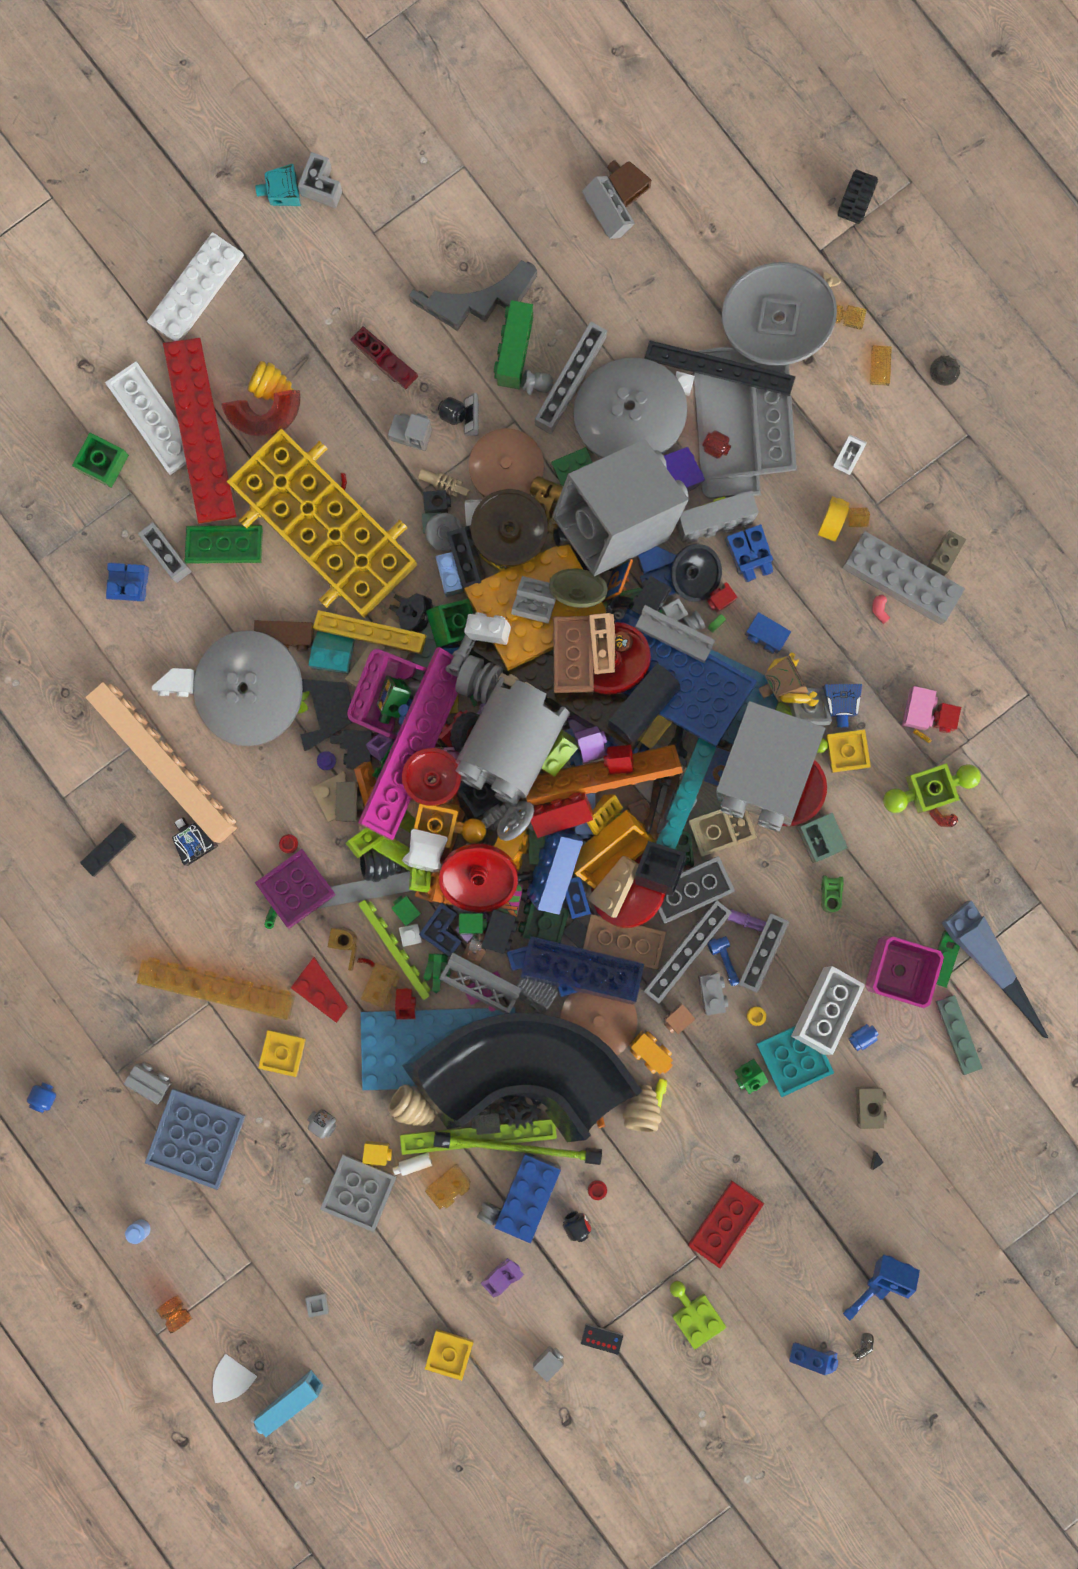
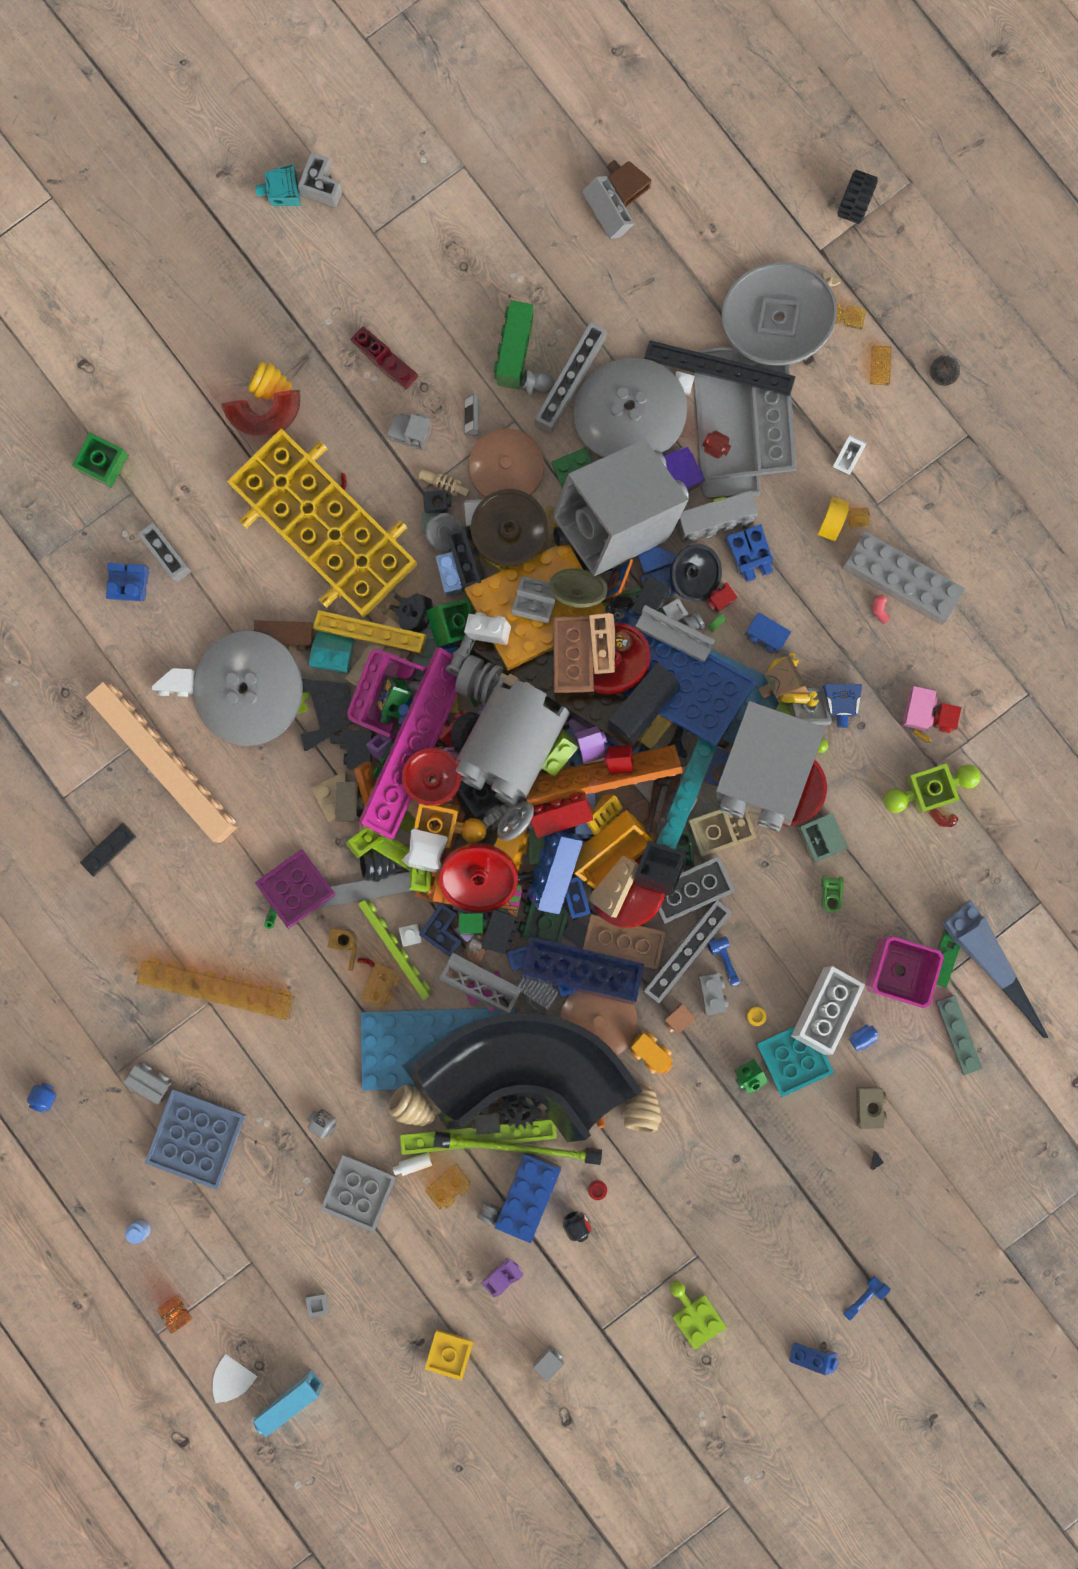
(149, 415): white plate -> none
(191, 842): torso -> none
(195, 288): white plate -> none
(199, 430): red plate -> none
(223, 544): green plate -> none
(282, 1053): yellow plate -> none
(288, 843): red plate -> none
(319, 991): red wing -> none
(326, 760): dark purple plate -> none
(377, 1153): yellow brick -> none
(405, 910): green brick -> none
(405, 1004): red brick -> none
(436, 965): green rock -> none
(452, 411): black head -> none
(455, 308): dark grey arch -> none
(546, 492): pearl gold piece -> none
(602, 1339): black tile -> none
(660, 1090): neon yellow piece -> none
(725, 1224): red tile -> none
(746, 920): medium lavender axle -> none
(764, 953): light grey brick -> none
(848, 751): yellow plate -> none
(866, 1346): clear smoke arm -> none
(896, 1276): blue brick -> none
(946, 553): dark tan brick -> none

